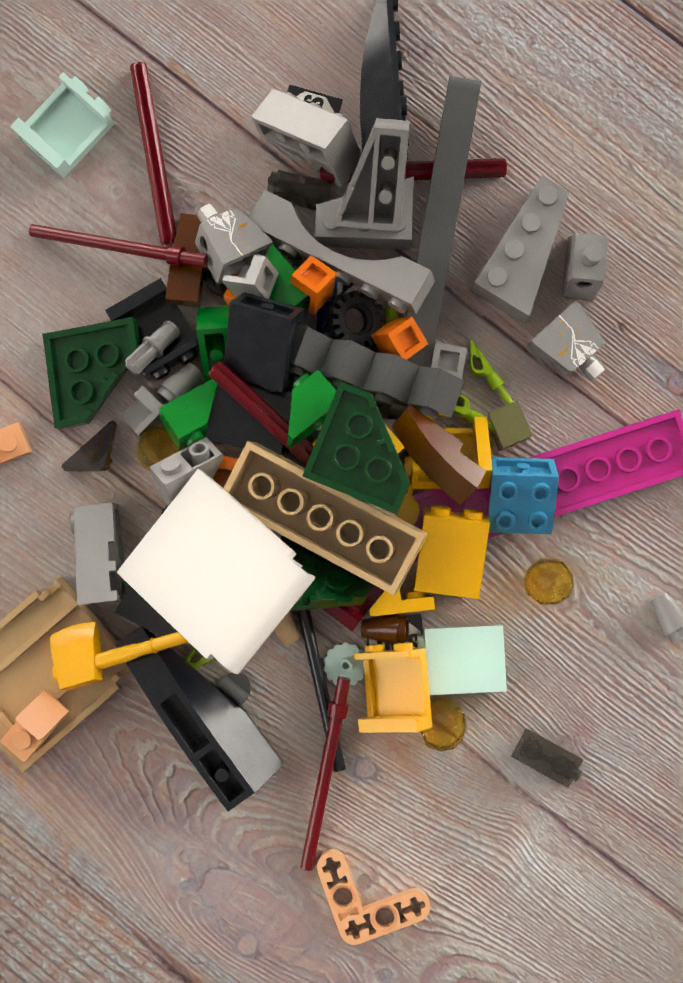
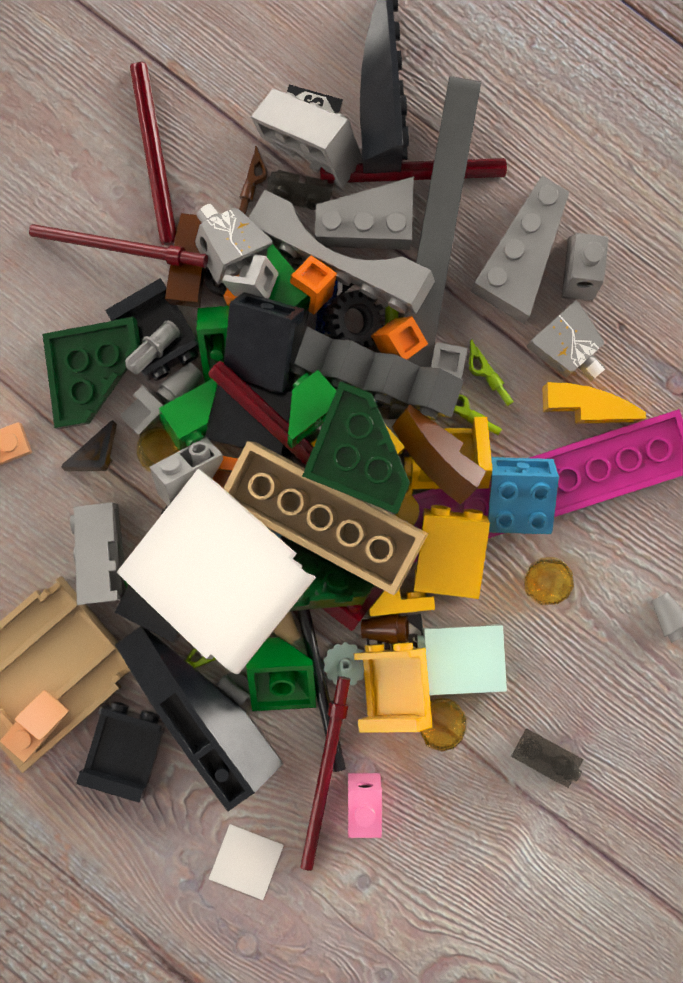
(65, 126): light aqua panel -> none
(79, 655): yellow piece -> none
(122, 751): none -> black panel
(246, 862): none -> white sticker
(252, 180): none -> reddish brown hand
(280, 677): none -> green slope
(355, 910): light nougat beam -> none
(364, 805): none -> bright pink torso
(378, 181): light grey wedge -> none
(509, 425): olive panel -> none
(589, 404): none -> yellow slope

